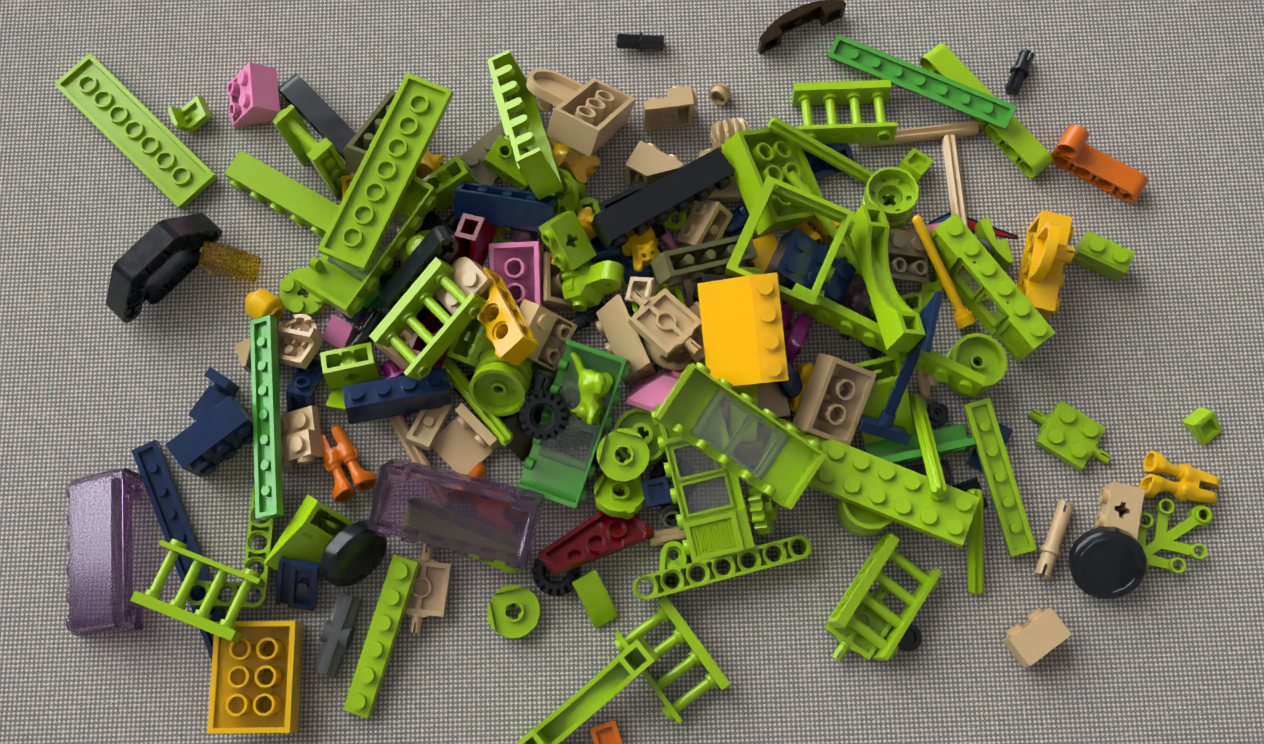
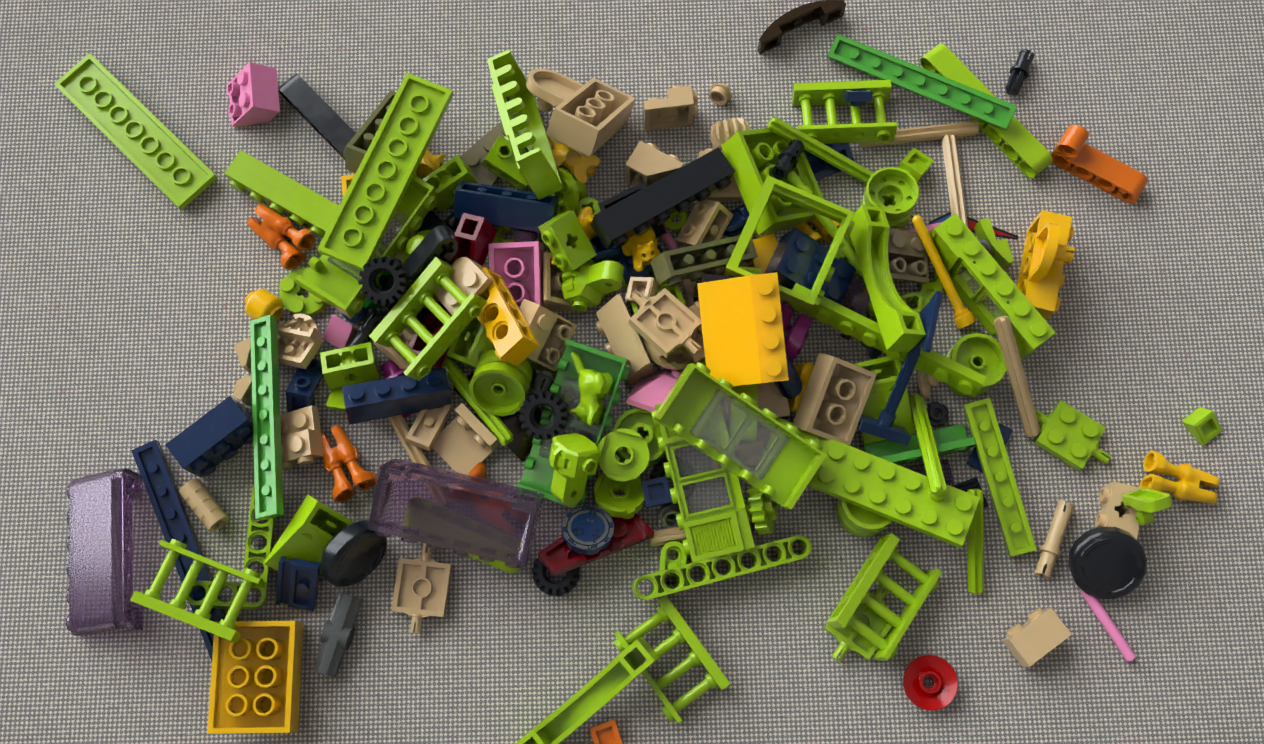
(158, 263): black piece -> none
(191, 115): lime bracket -> none
(203, 505): none -> tan axle
(217, 391): dark blue bracket -> none
(229, 262): clear yellow slope -> none
(243, 390): none -> tan plate
(273, 230): none -> orange piece
(306, 148): lime fence -> none
(369, 280): none -> black tyre
(381, 636): lime plate -> none
(502, 602): lime plate -> none
(573, 460): none -> lime piece
(584, 318): black axle -> none
(587, 529): none -> tile
(595, 598): lime slope -> none
(640, 41): black axle -> none
(788, 159): none -> black pin
(858, 96): none -> dark blue plate
(911, 639): black tile -> none
(943, 678): none -> red dish
(1017, 376): none -> tan axle
(1103, 256): lime brick -> none
(1109, 626): none -> bright pink piece
(1146, 502): none -> lime piece
(1165, 539): lime plant -> none

